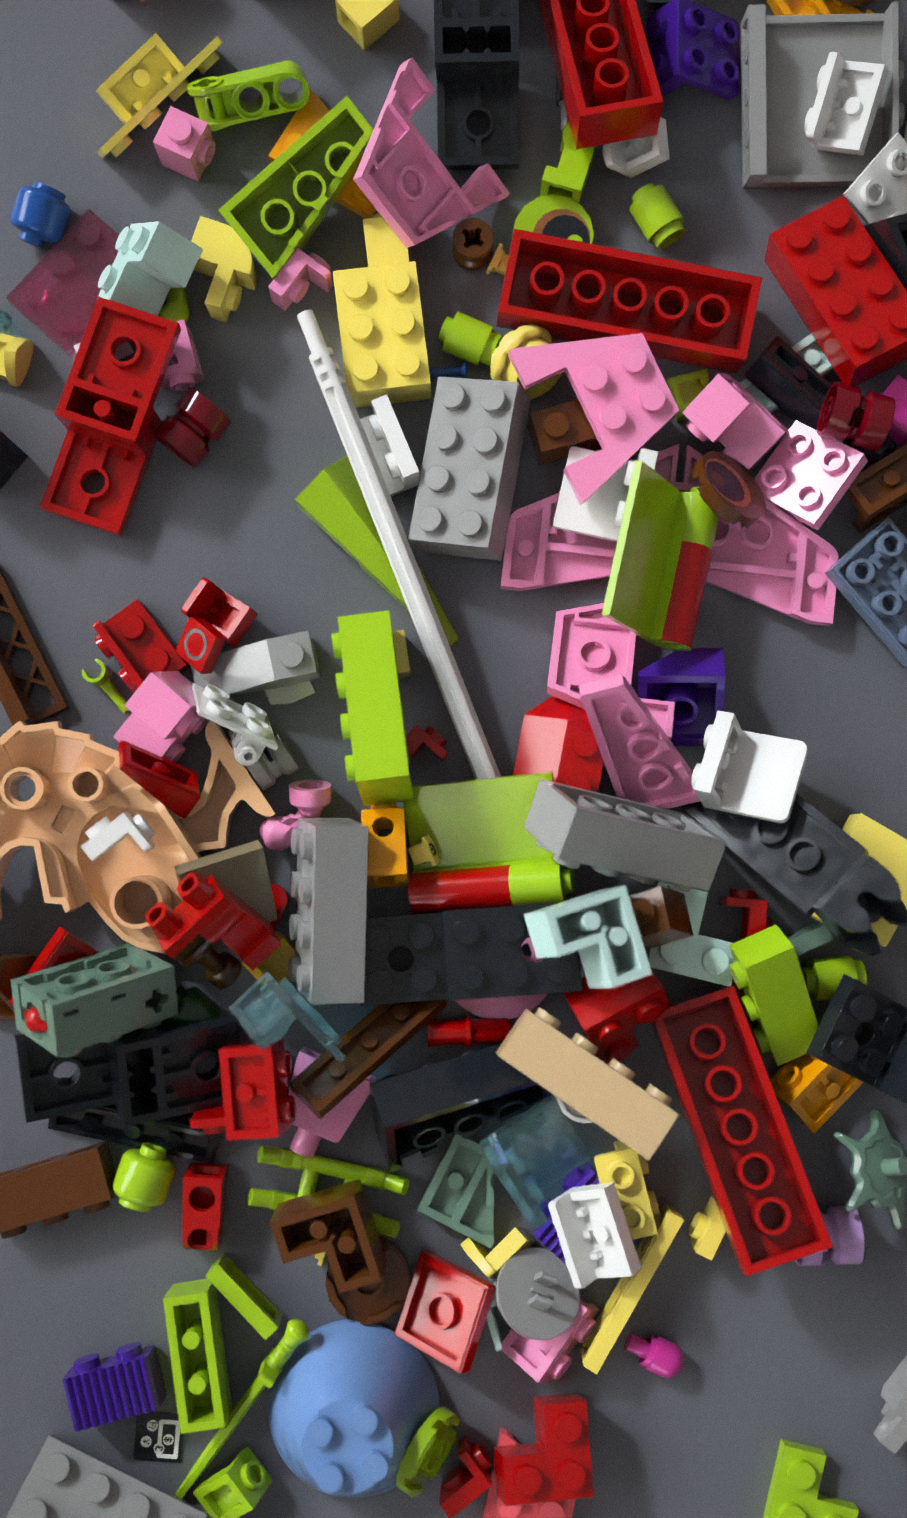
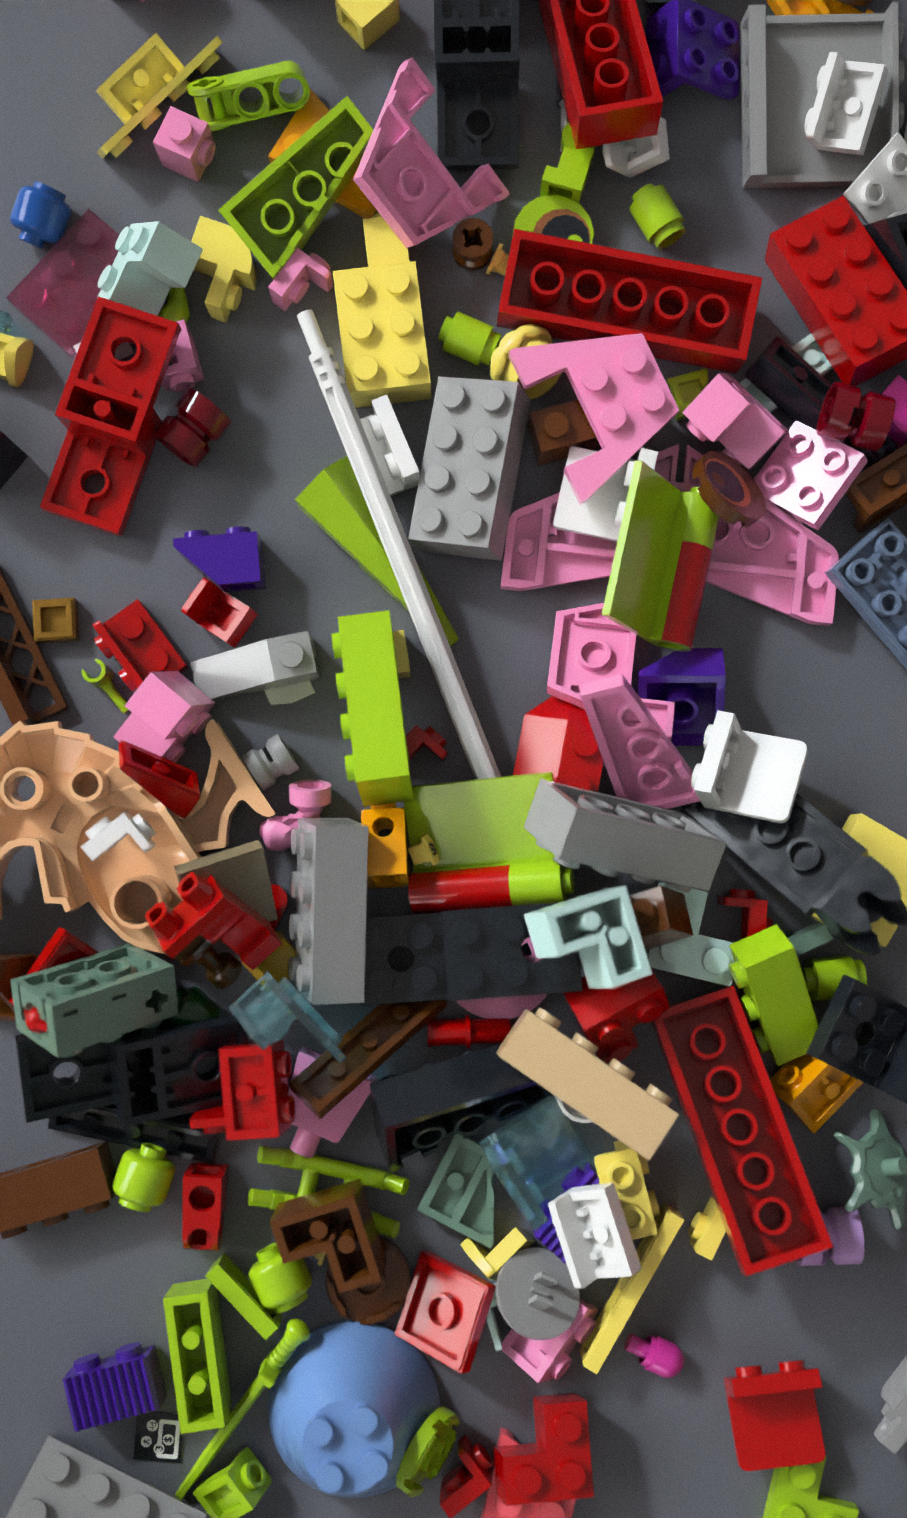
(55, 620): none -> pearl gold tile
(200, 644): red tile -> none
(229, 559): none -> dark purple slope
(246, 724): white hinge -> none
(277, 1283): none -> lime head
(451, 371): blue piece -> none
(775, 1416): none -> red bracket

